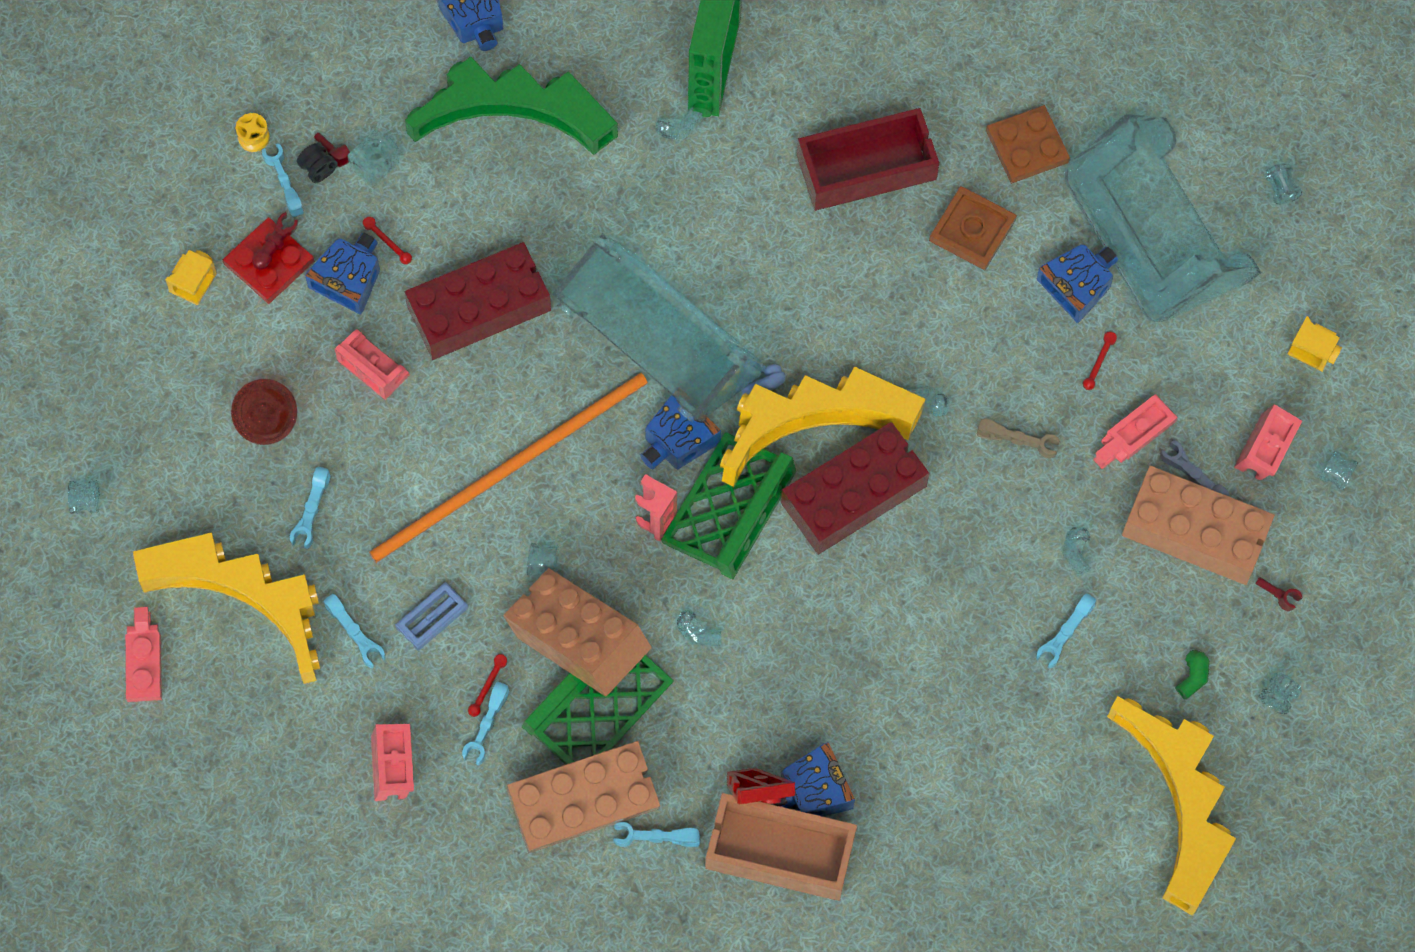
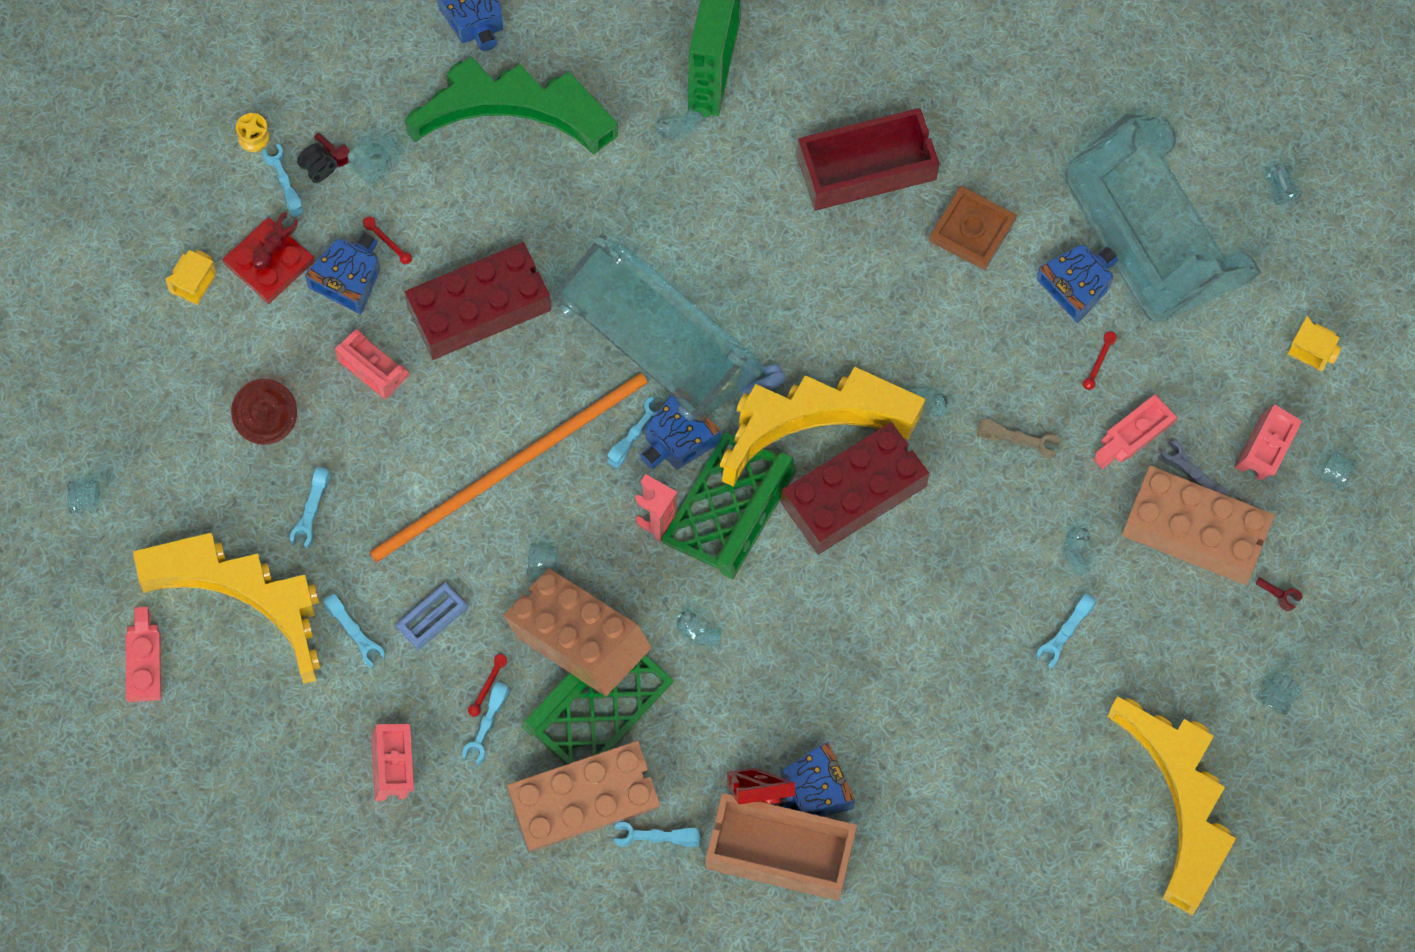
(621, 449): none -> medium azure piece
(1027, 144): dark orange plate -> none
(1197, 676): green arm -> none

